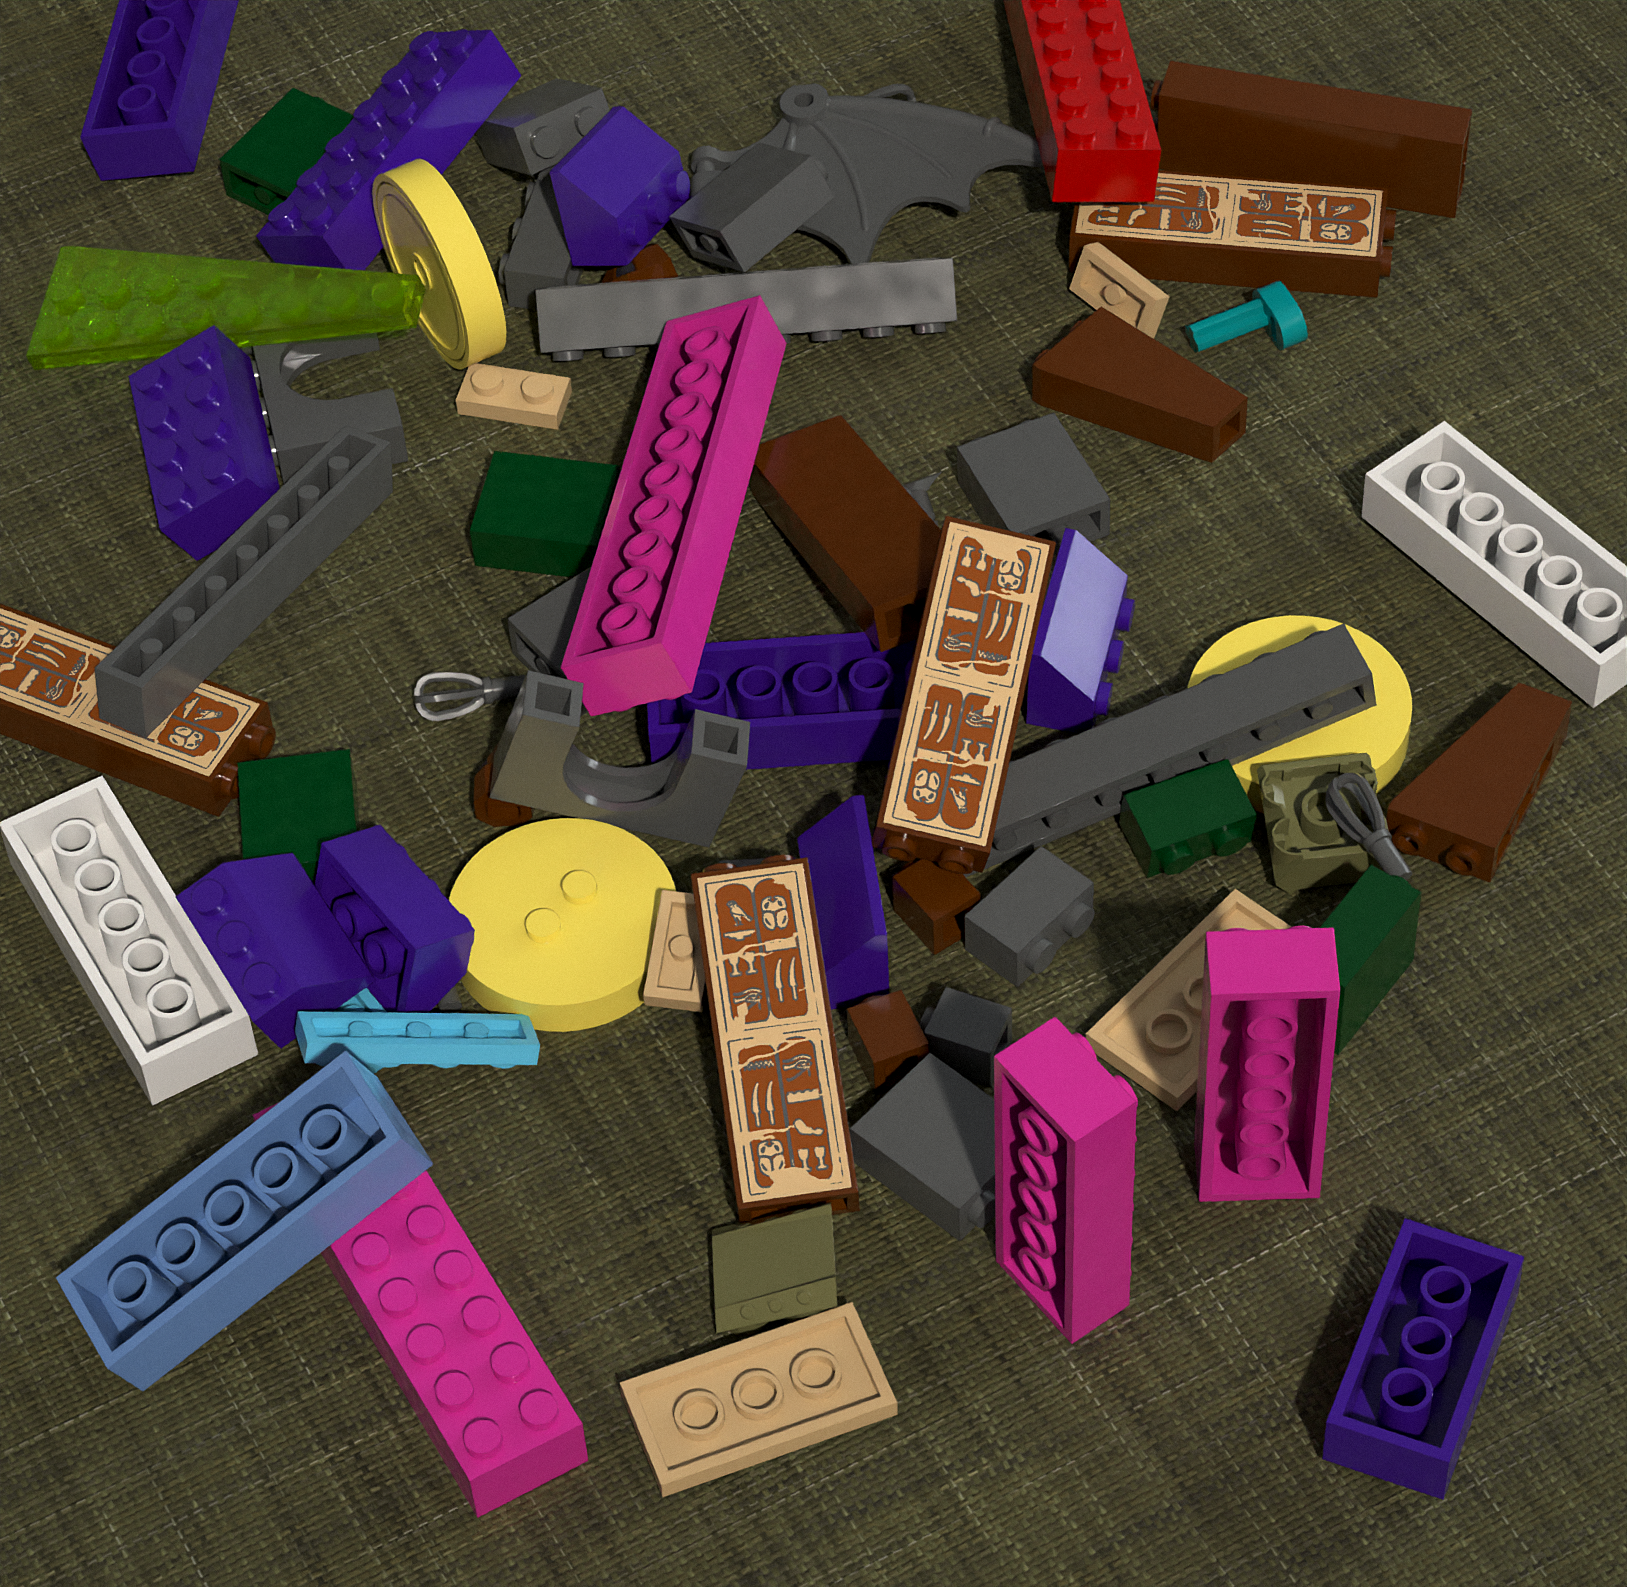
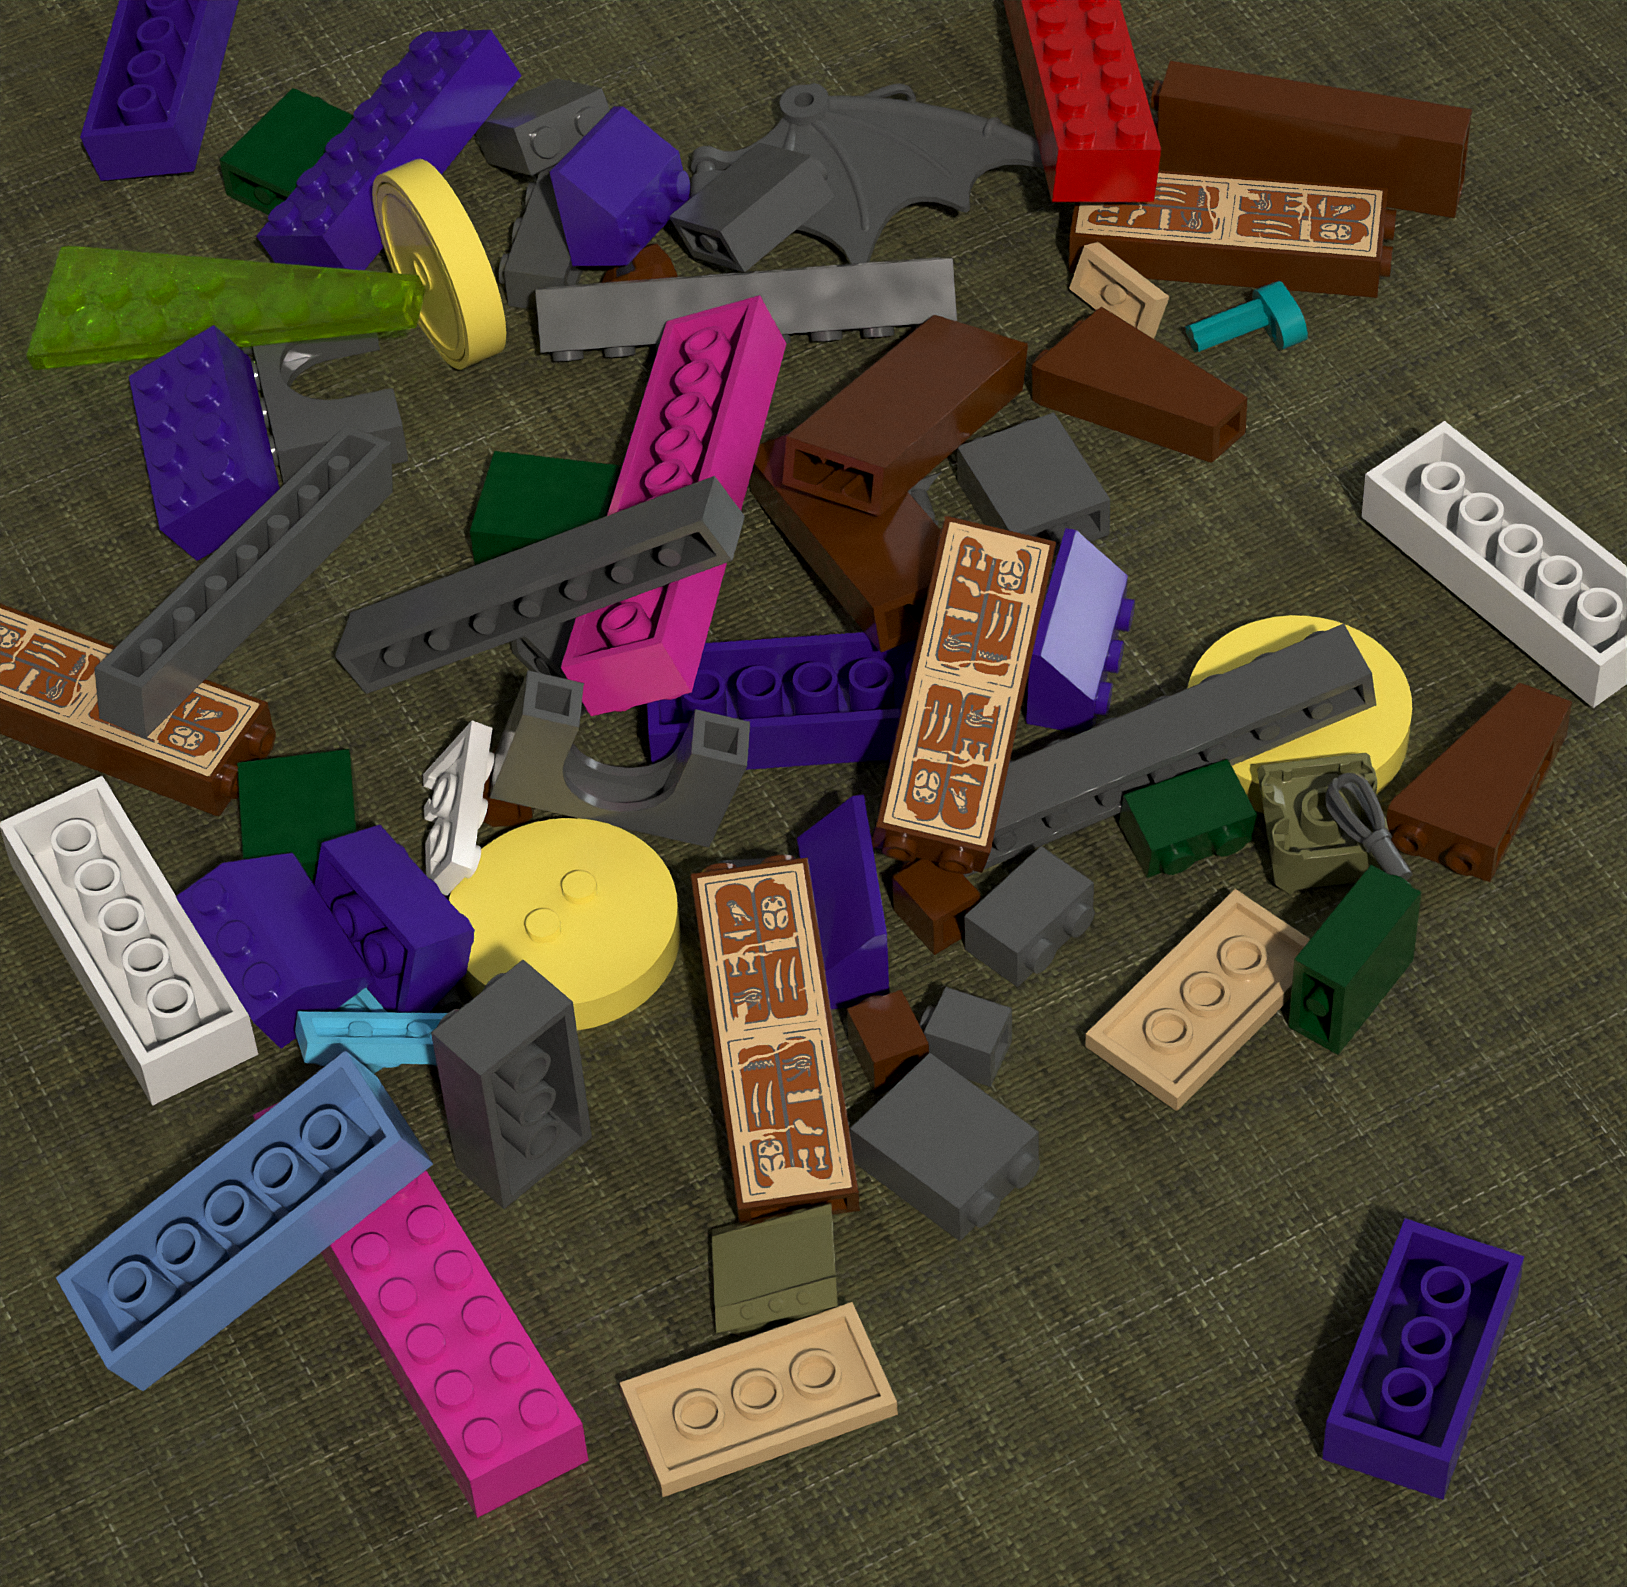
(457, 806): none -> white wing
(485, 689): dark grey piece -> none
(512, 1083): none -> dark grey brick
(514, 395): tan plate -> none
(542, 585): none -> dark grey brick
(676, 961): tan plate -> none
(904, 415): none -> reddish brown brick
(1064, 1177): dark pink brick -> none
(1265, 1062): dark pink brick -> none

